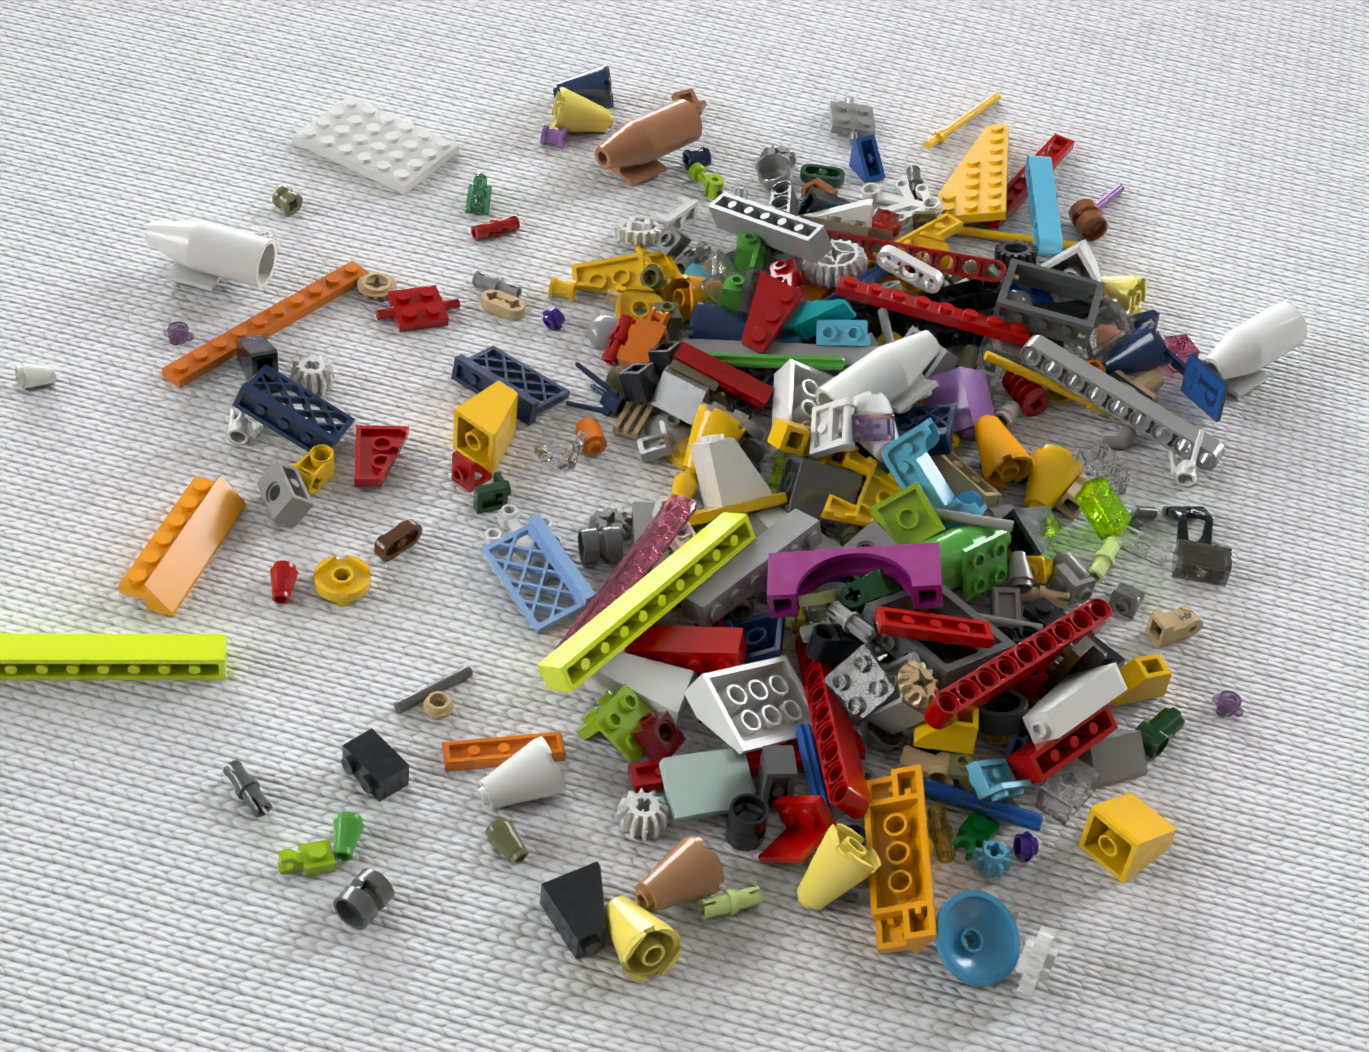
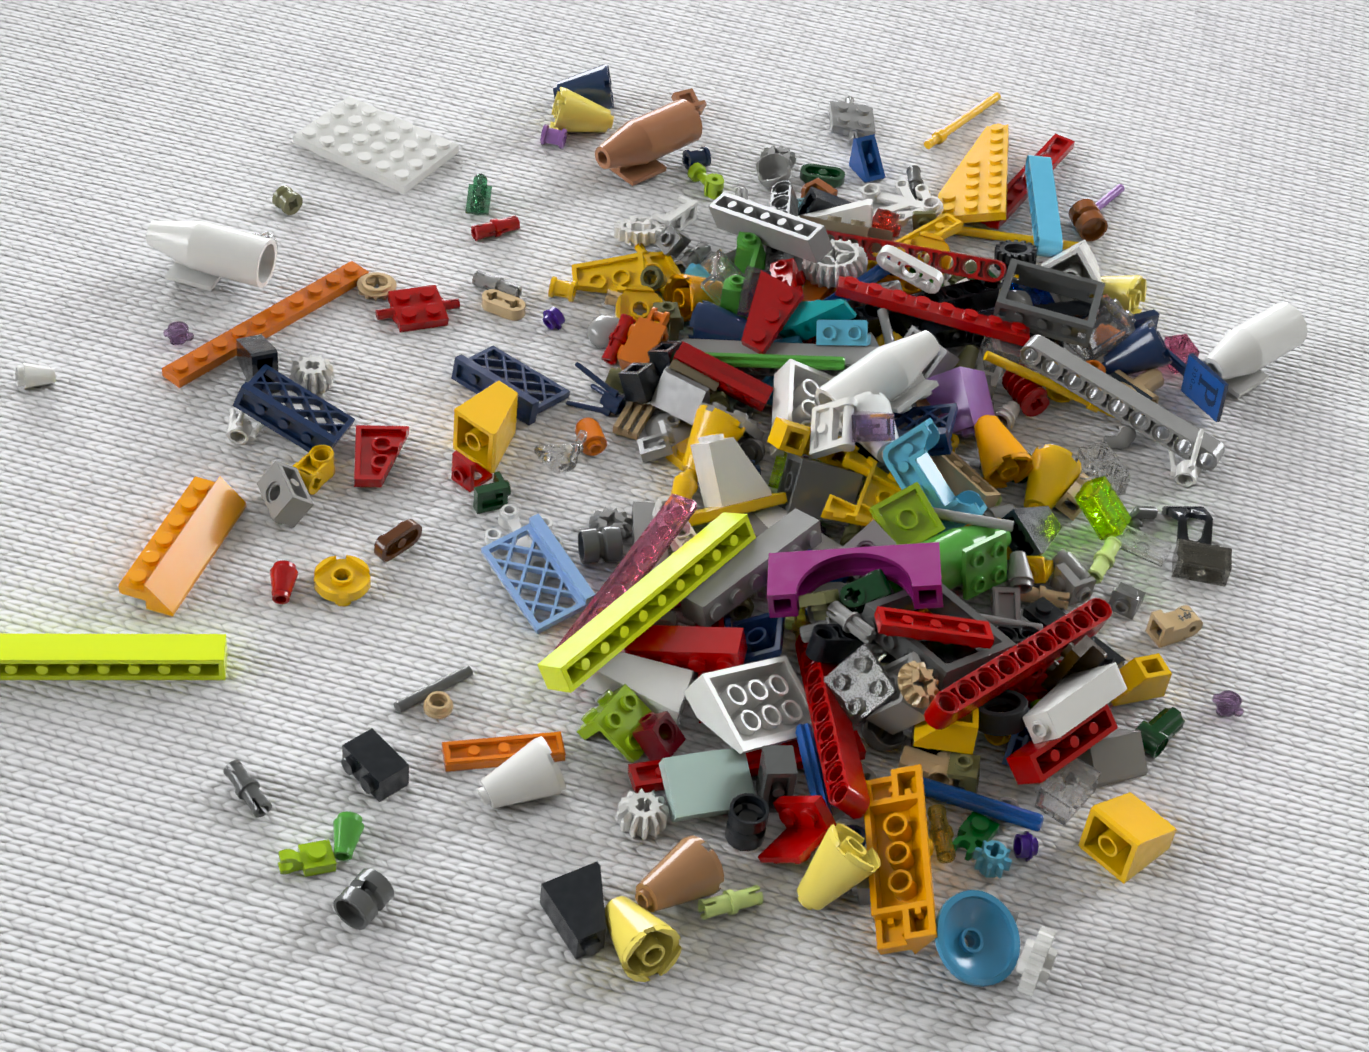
(506, 840): olive cone -> none
(995, 780): medium azure bracket -> none

